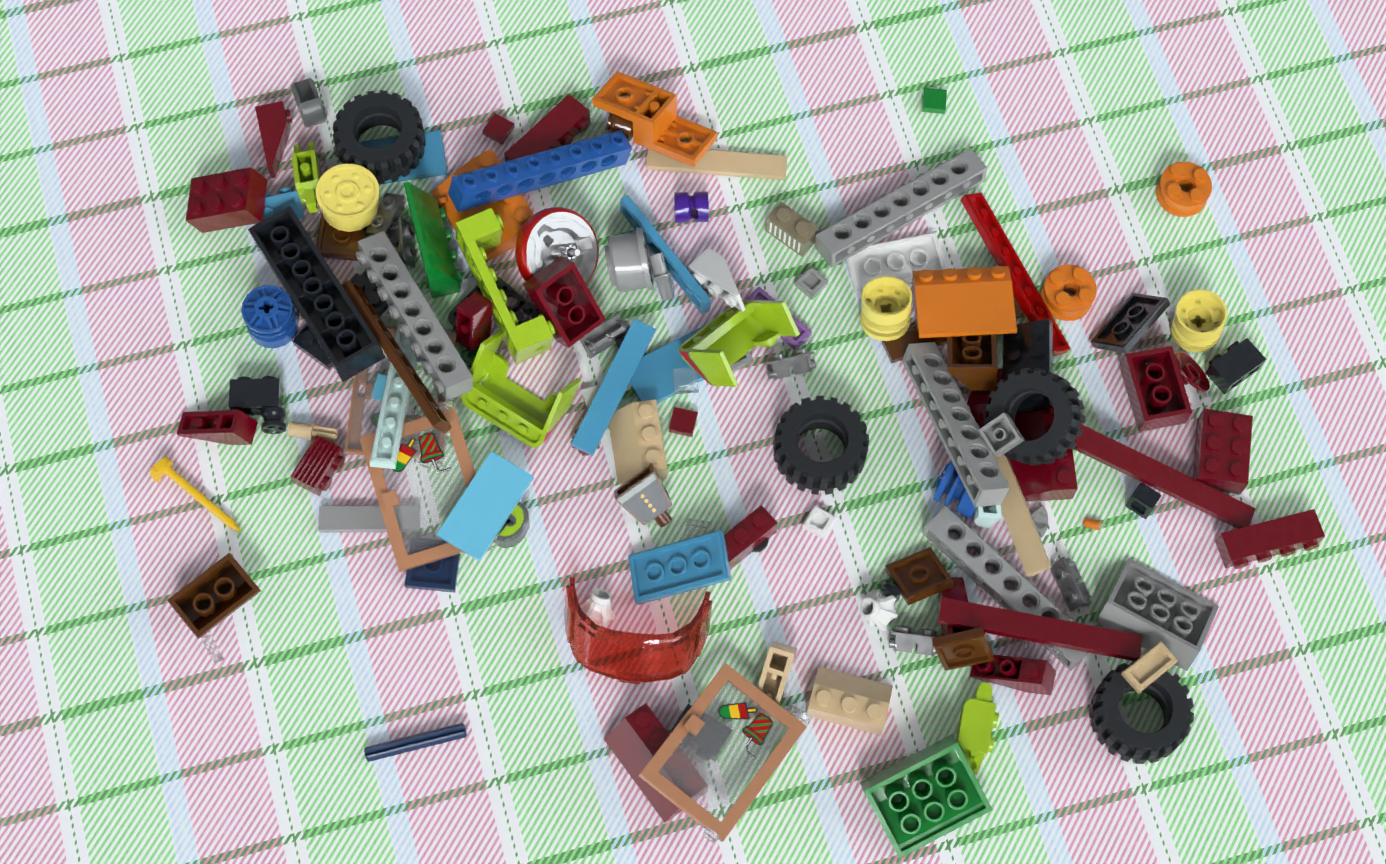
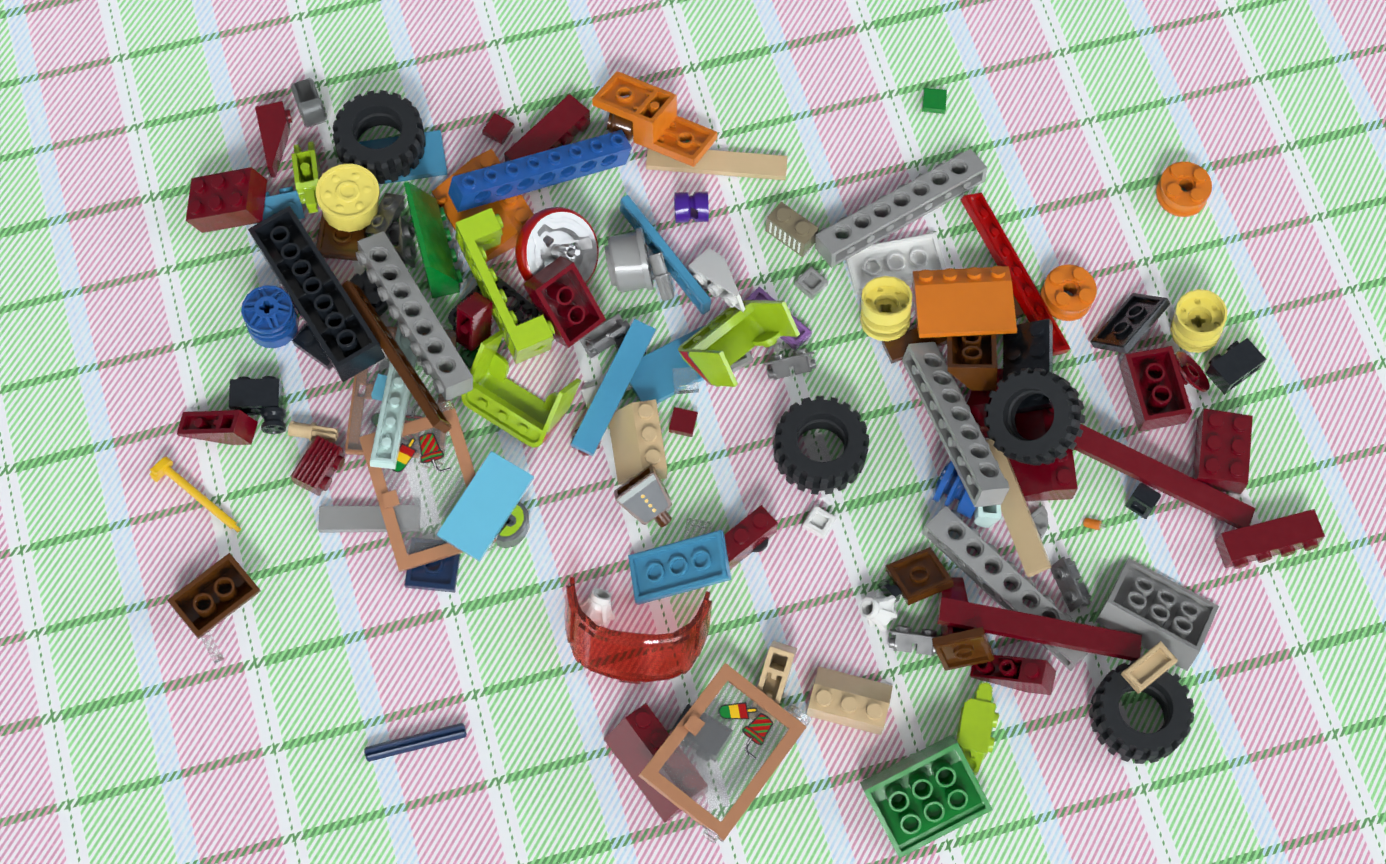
(1001, 435): light grey piece -> none

